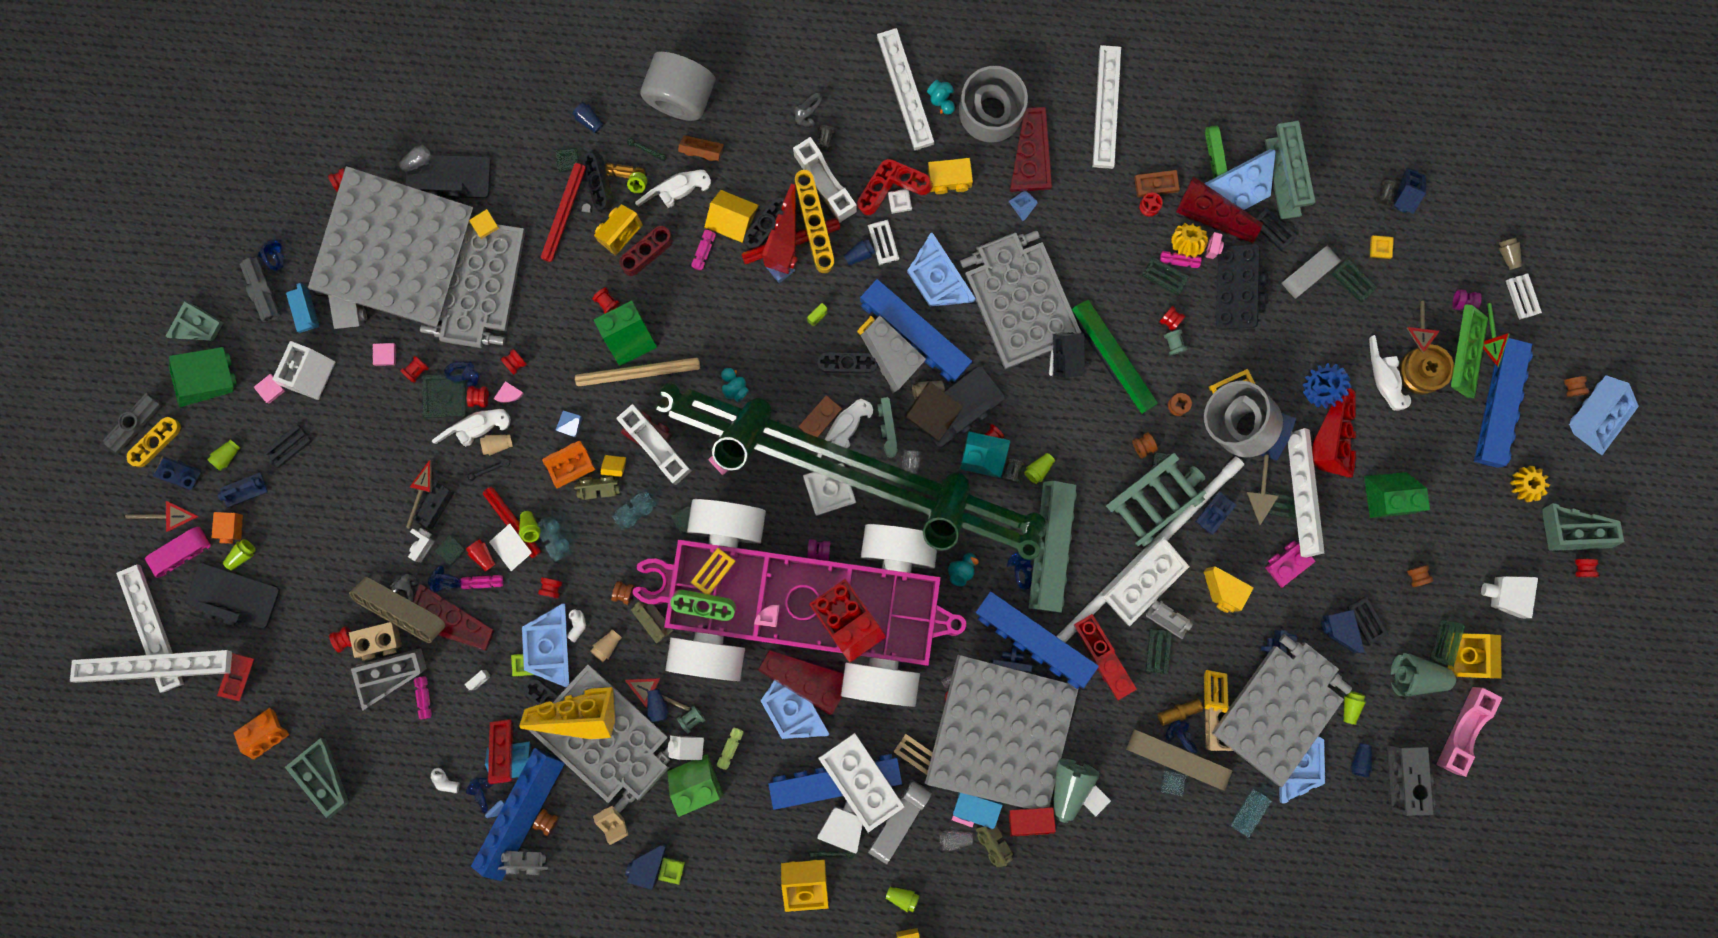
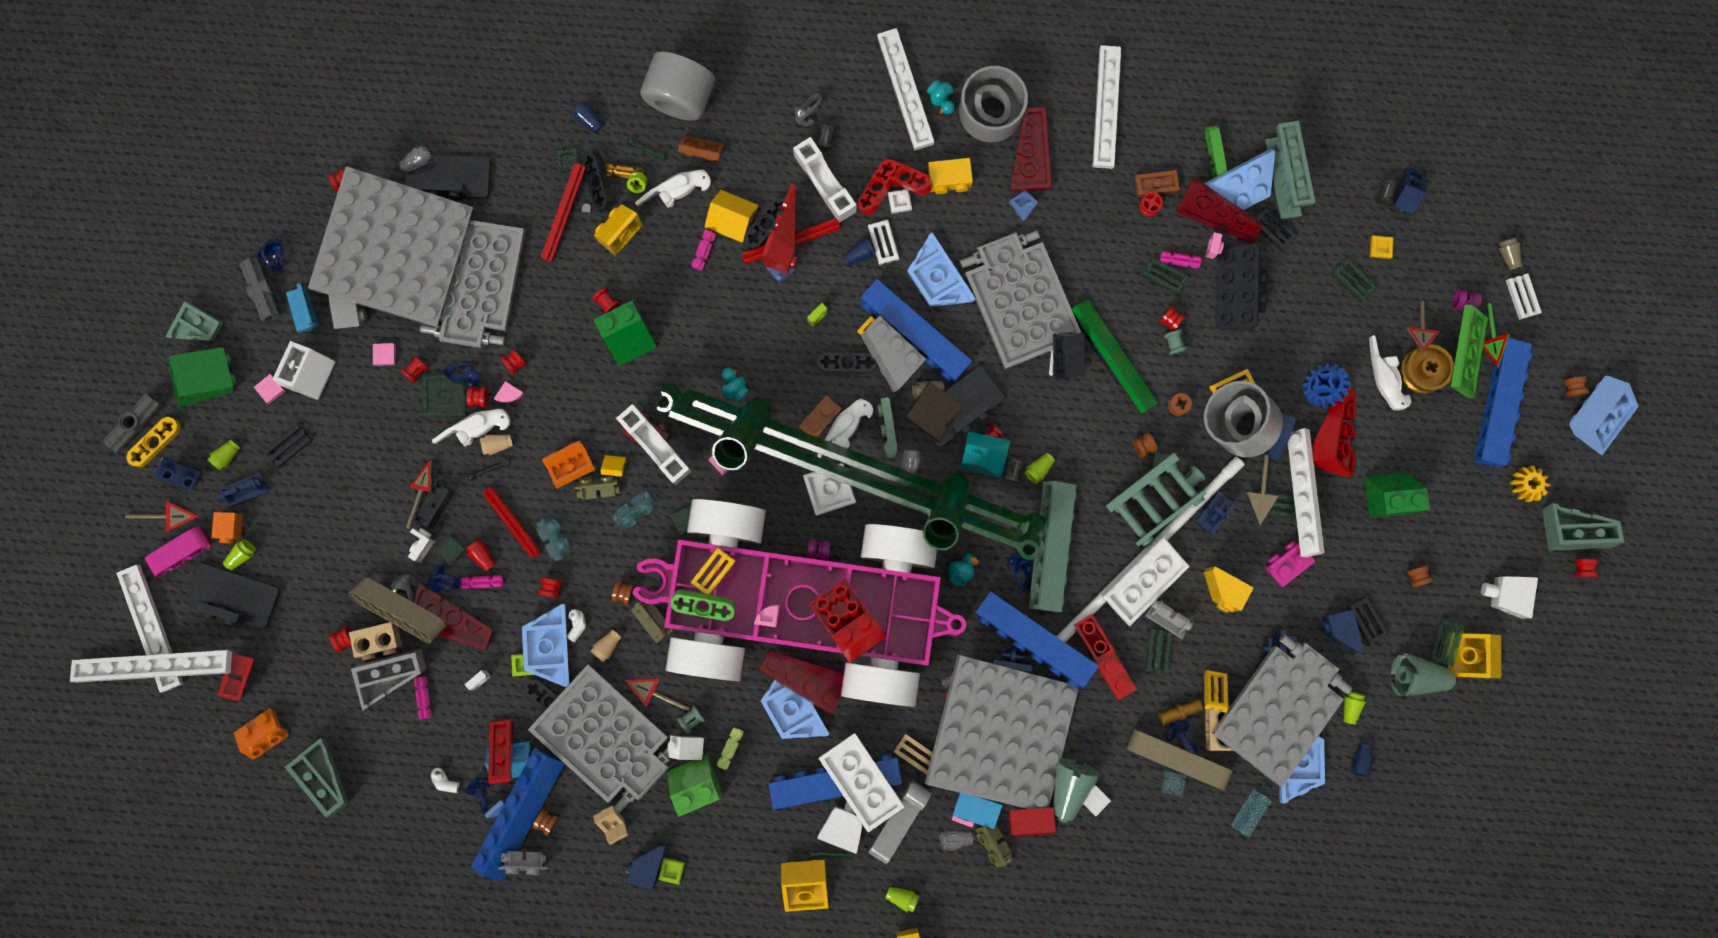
(484, 224): yellow tile -> none
(510, 547): white sticker -> none
(528, 528): lime cone -> none
(569, 423): medium blue slope -> none
(579, 716): yellow wedge -> none
(637, 372): tan axle -> none
(649, 241): dark red beam -> none
(656, 706): dark blue cone -> none
(814, 211): yellow beam -> none
(1189, 240): yellow gear -> none
(1311, 272): light grey beam -> none
(1410, 780): dark grey piece -> none
(1458, 750): bright pink arch -> none

